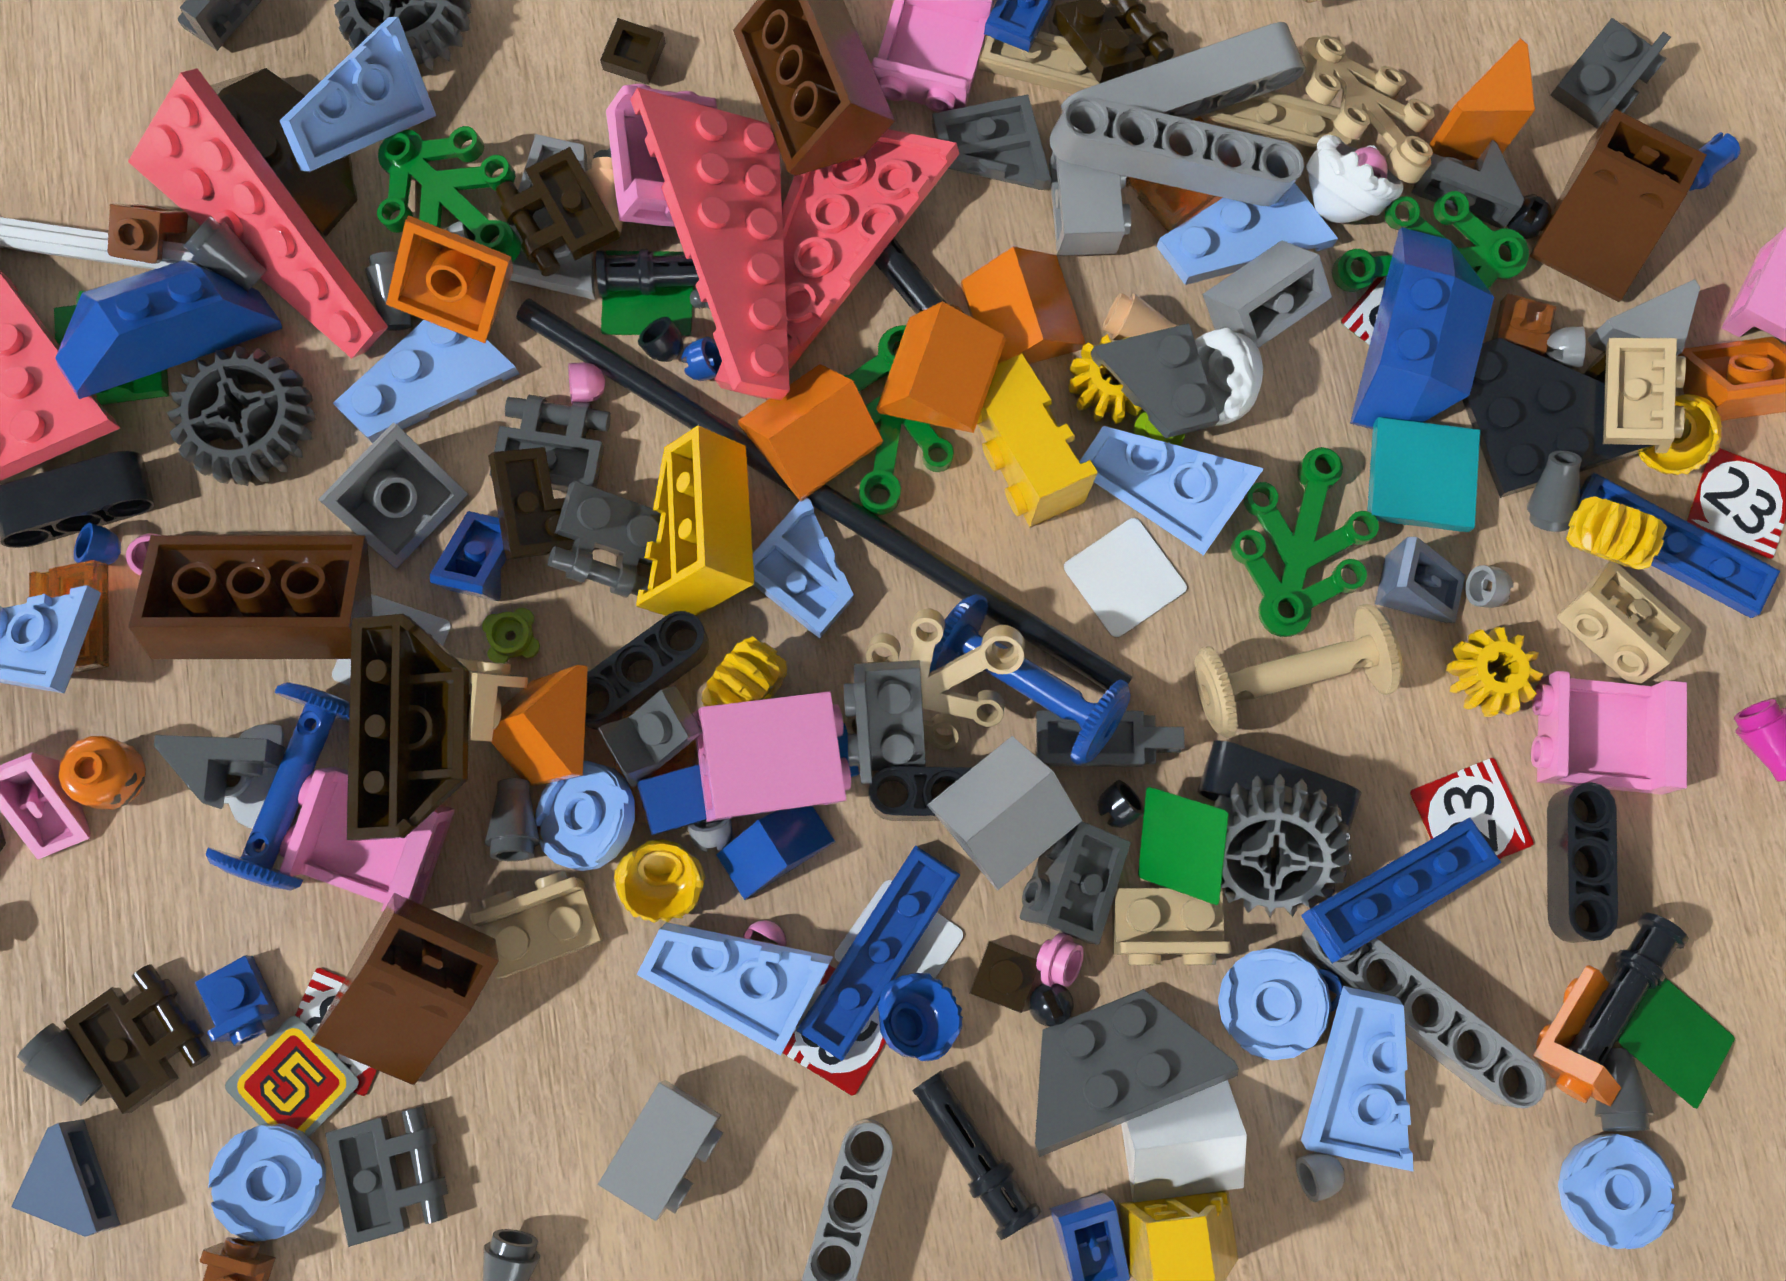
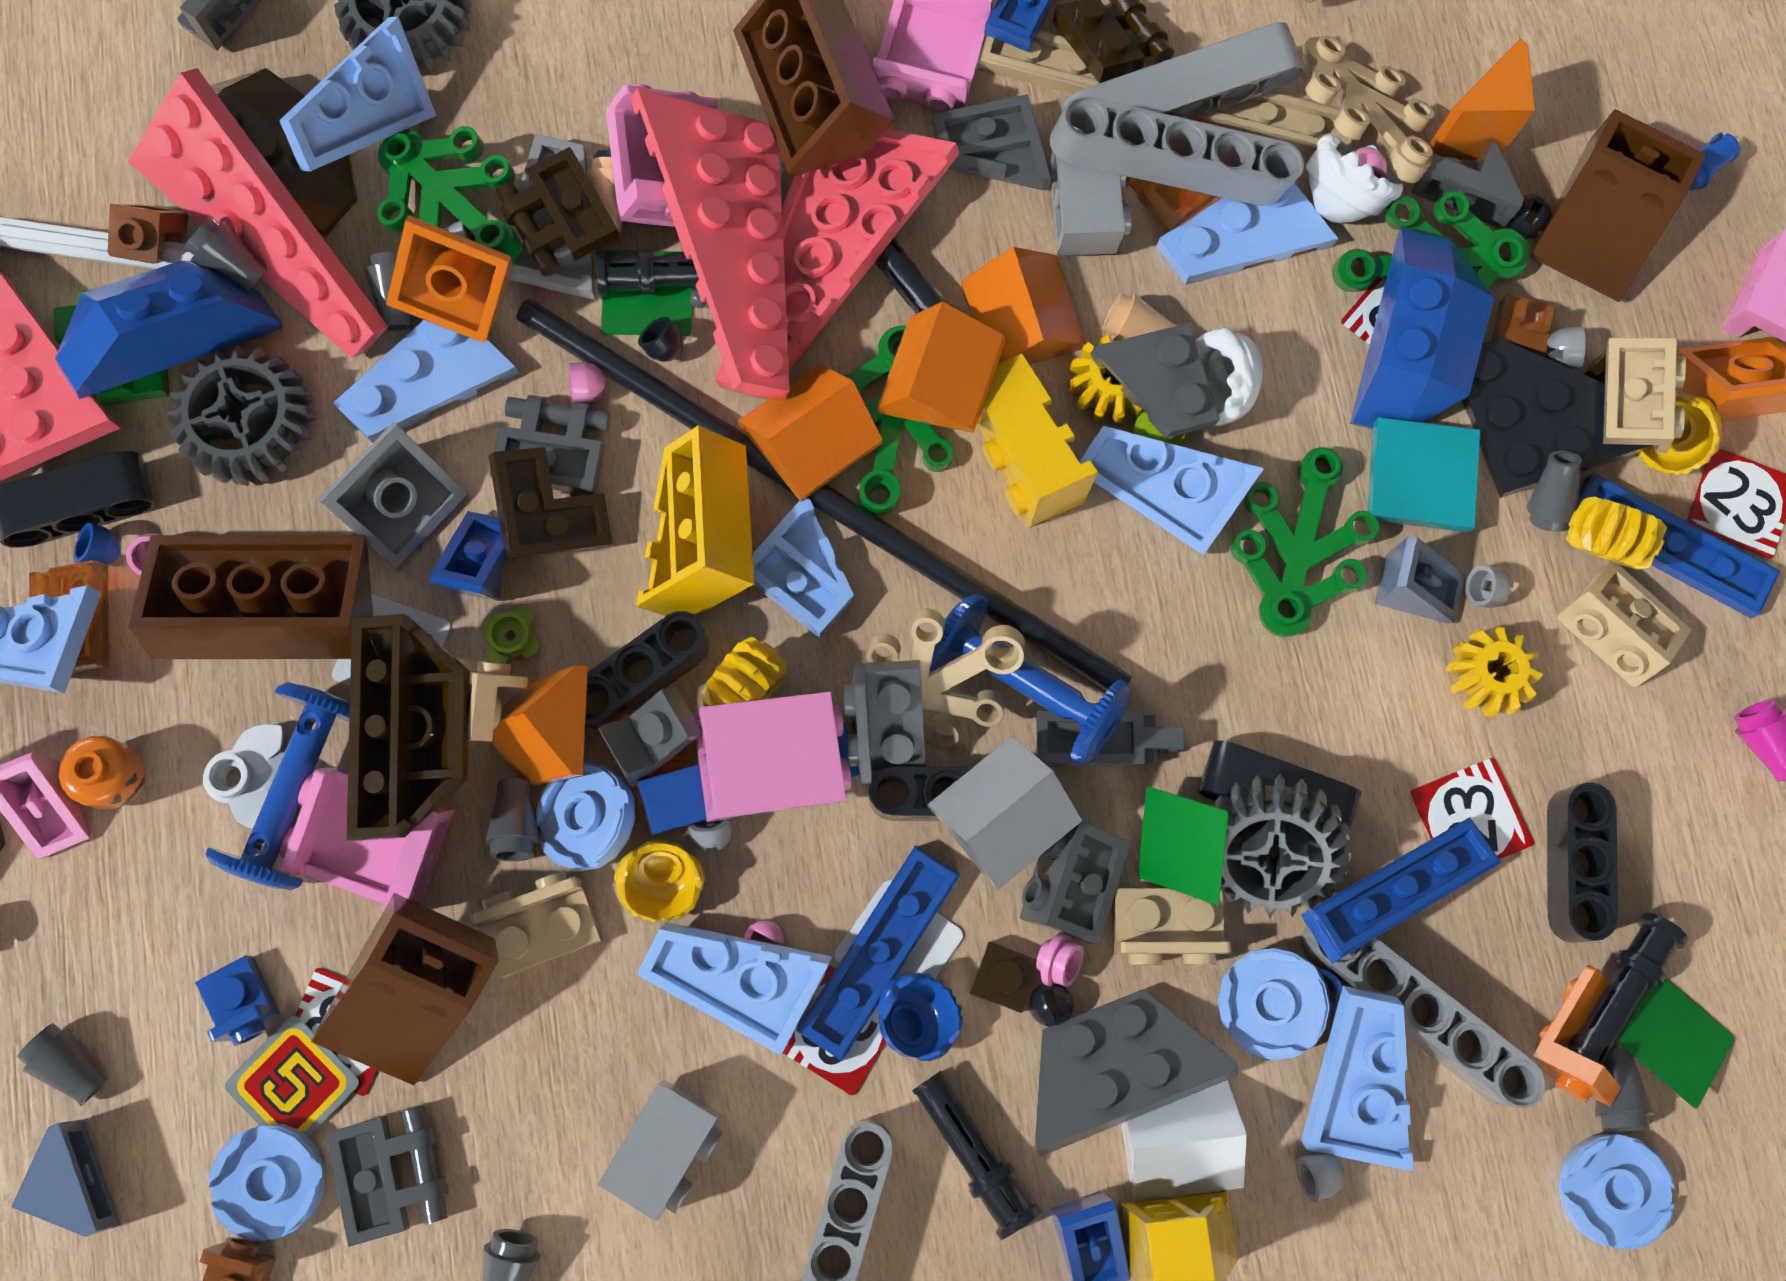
(122, 1047): dark brown plate -> none
(206, 760): dark grey slope -> none
(610, 524): dark grey plate -> none
(633, 51): dark brown plate -> none
(702, 359): blue hinge -> none
(773, 848): blue slope -> none
(1121, 804): black hinge -> none
(1125, 577): white sticker -> none
(1269, 293): light grey brick -> none
(1373, 650): tan hose -> none
(1607, 72): dark grey bracket -> none
(1611, 734): bright pink panel -> none
(1658, 318): light grey slope -> none

